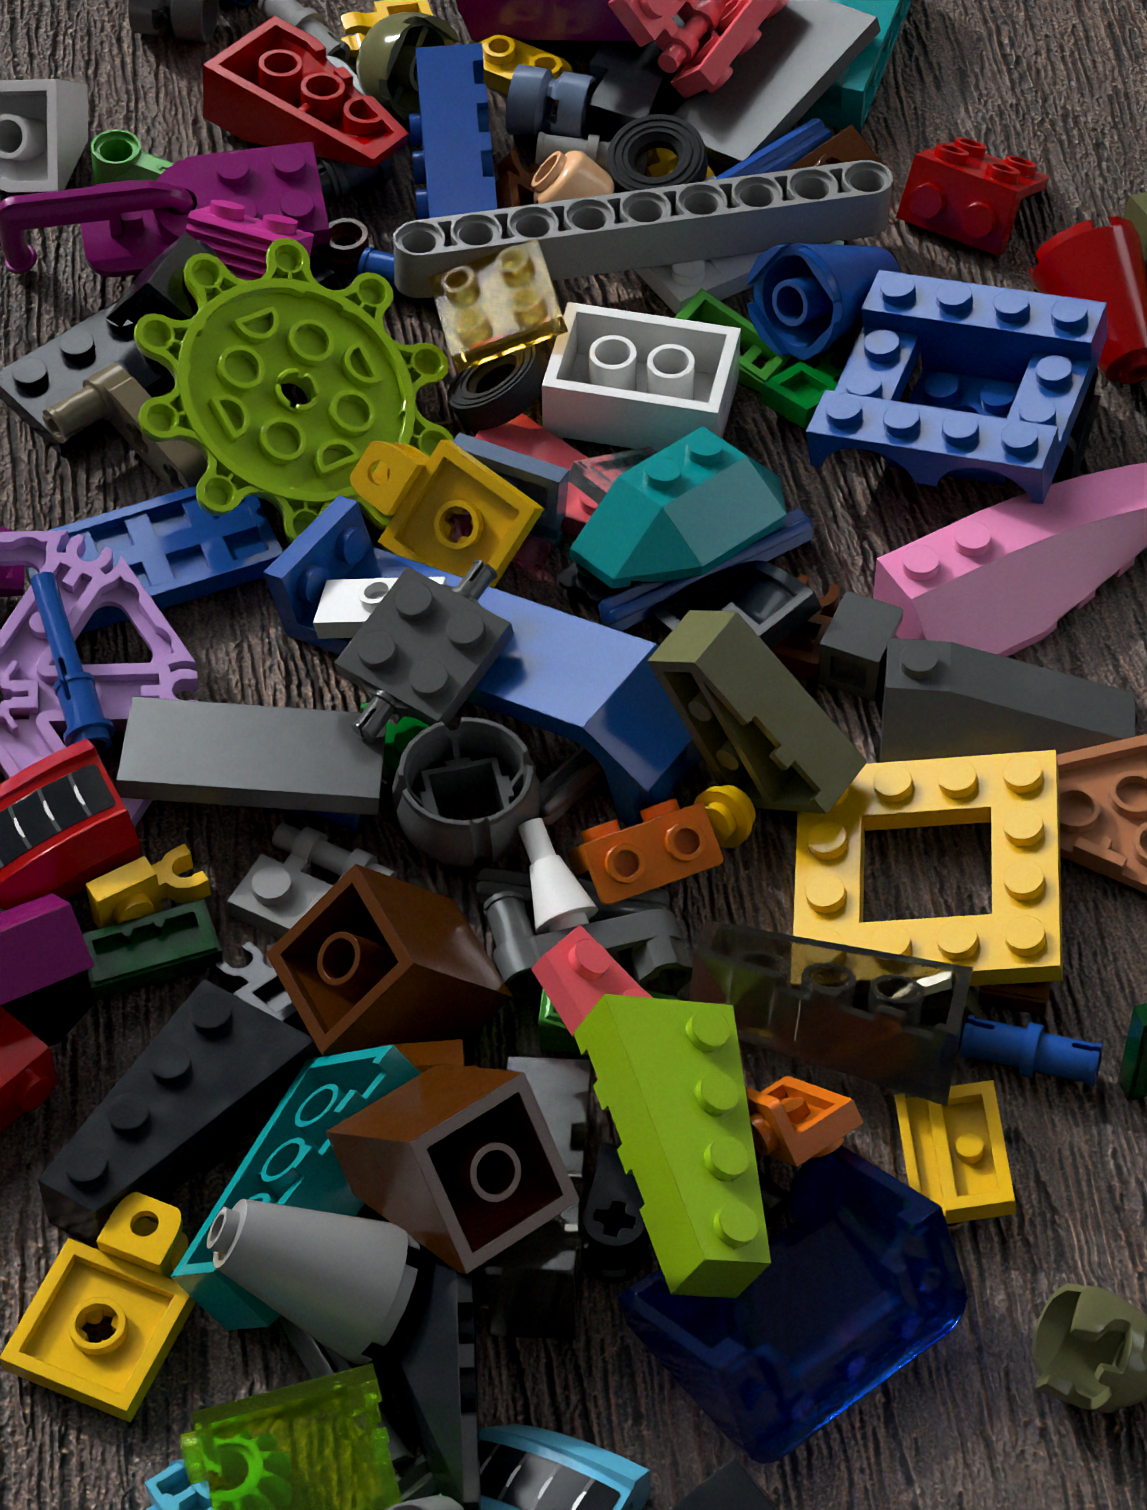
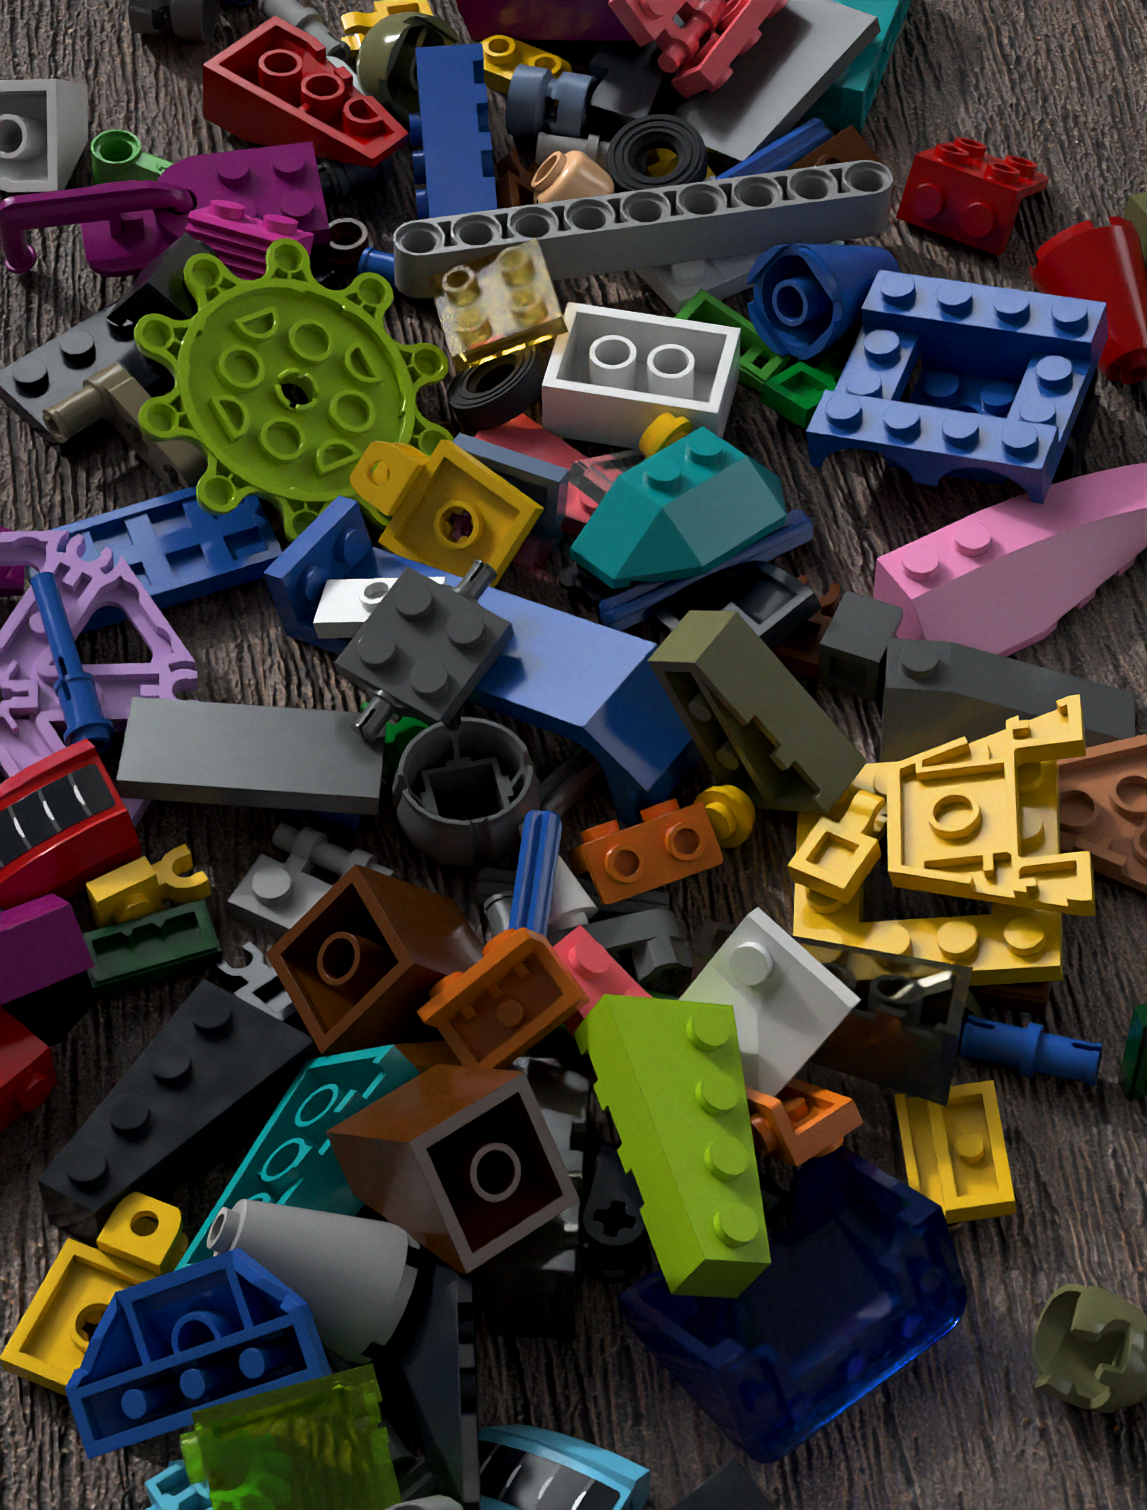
(190, 1345): none -> blue wedge
(504, 1000): none -> orange bracket
(536, 871): none -> blue axle
(663, 432): none -> yellow plate
(779, 998): none -> white plate
(841, 855): none -> yellow plate
(959, 818): none -> yellow wing

